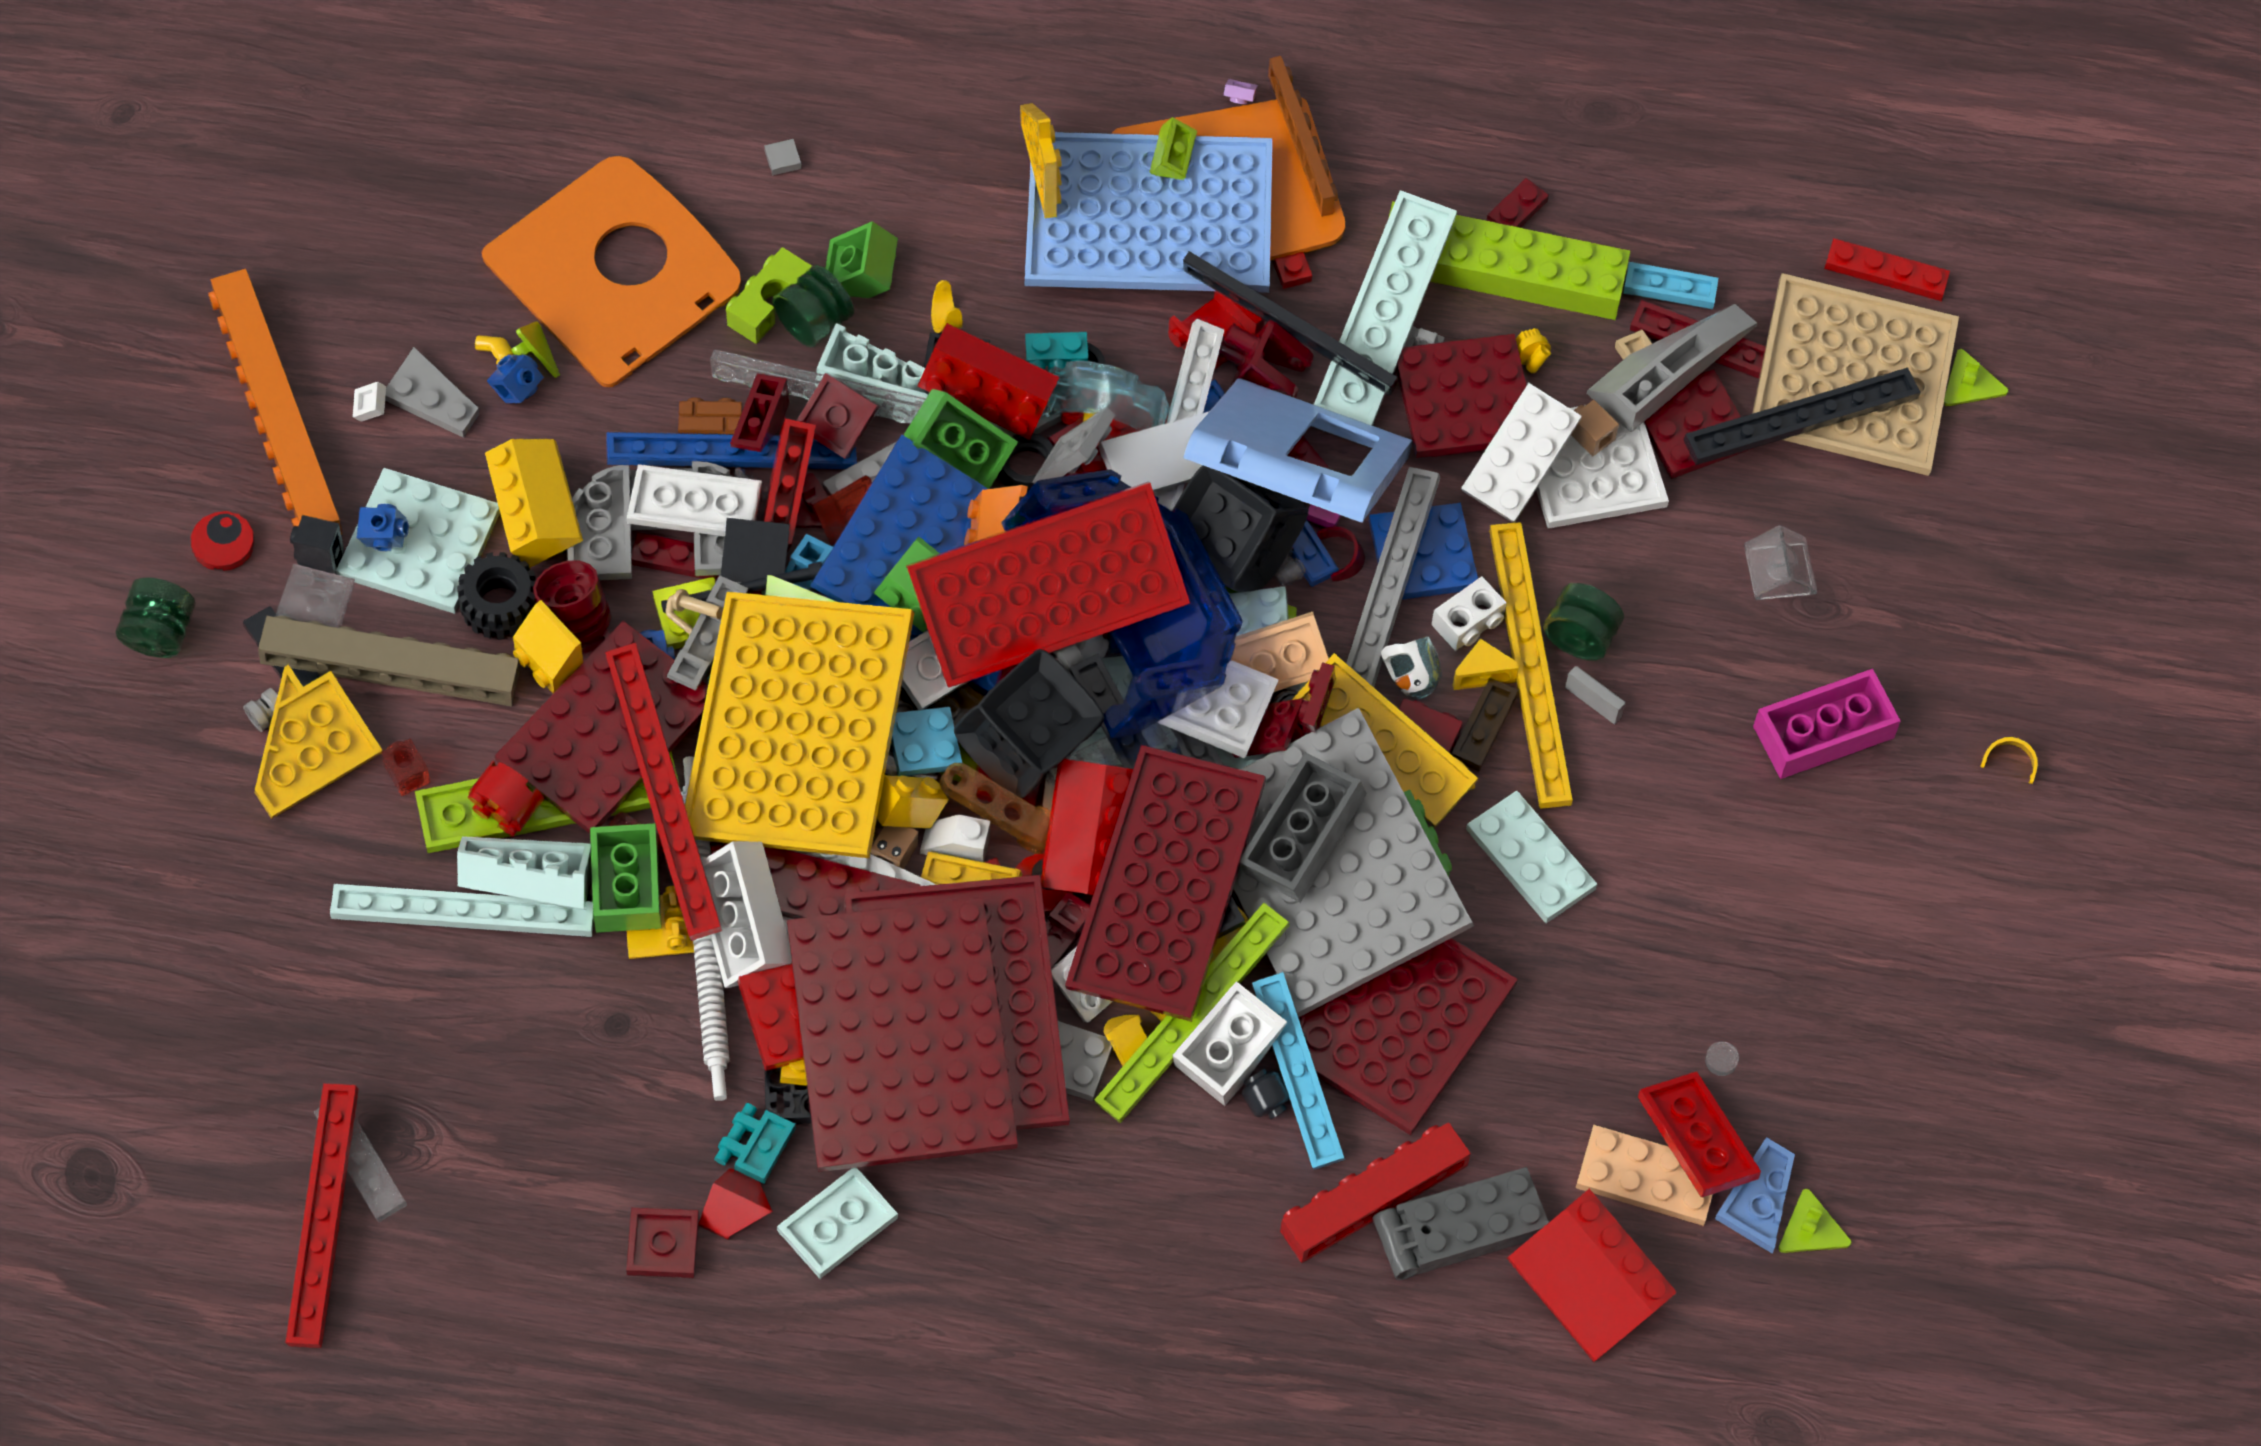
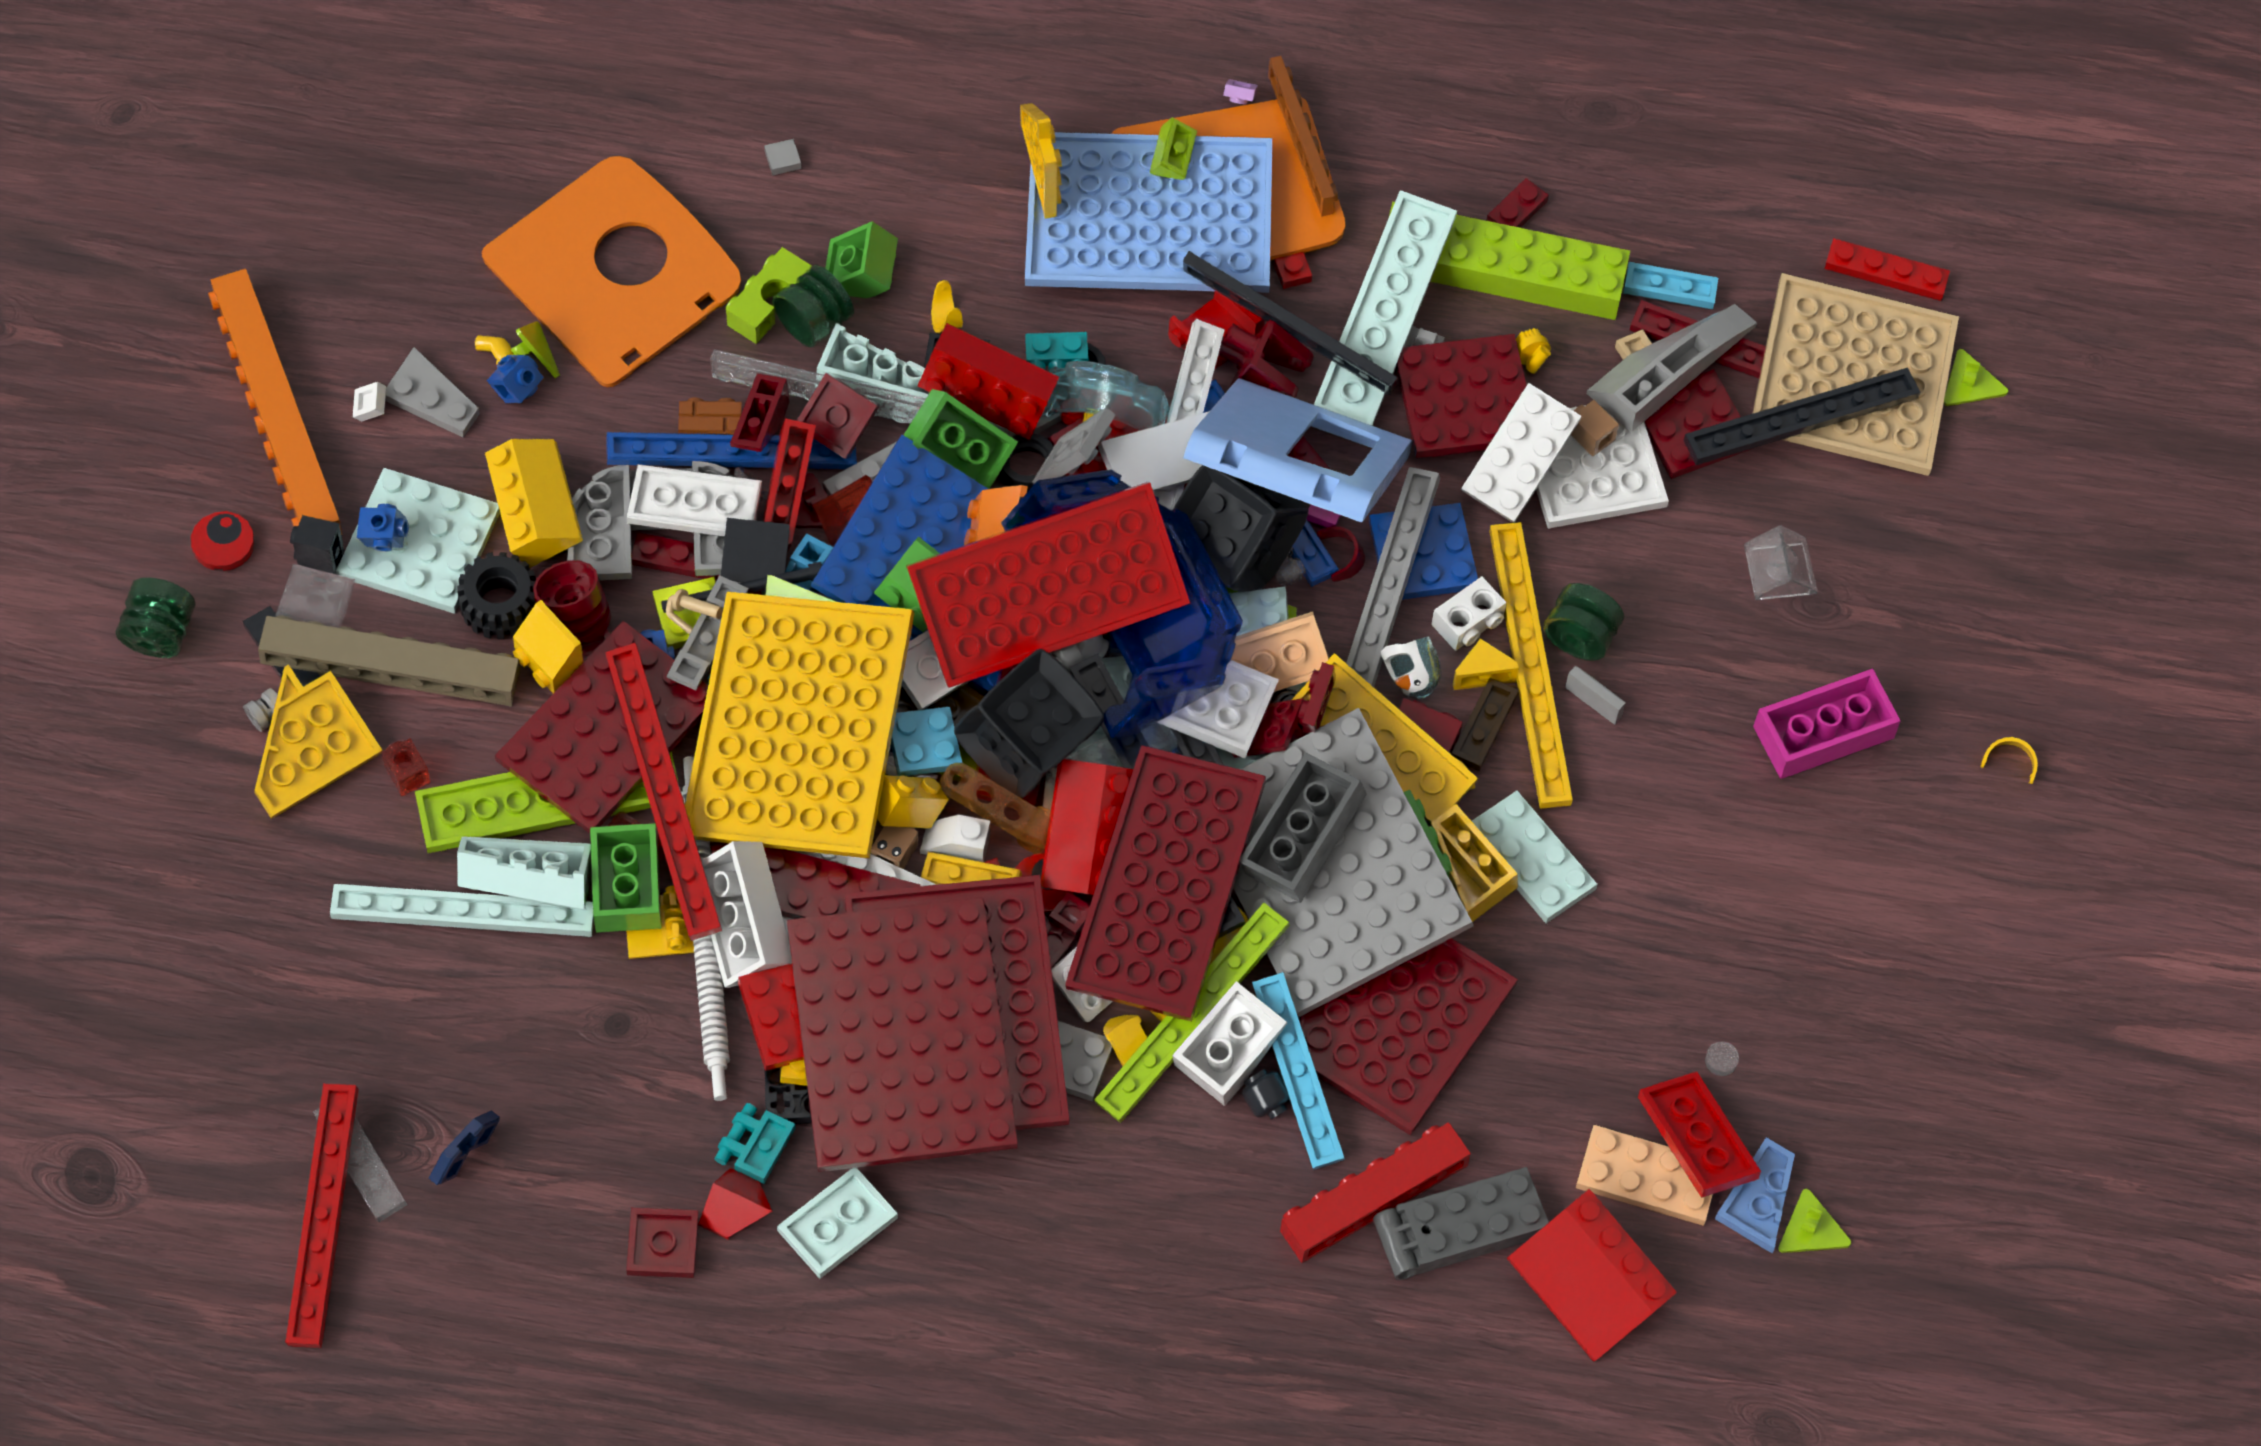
(471, 1137): none -> dark blue tile
(504, 797): red brick -> none
(1478, 869): none -> yellow wedge

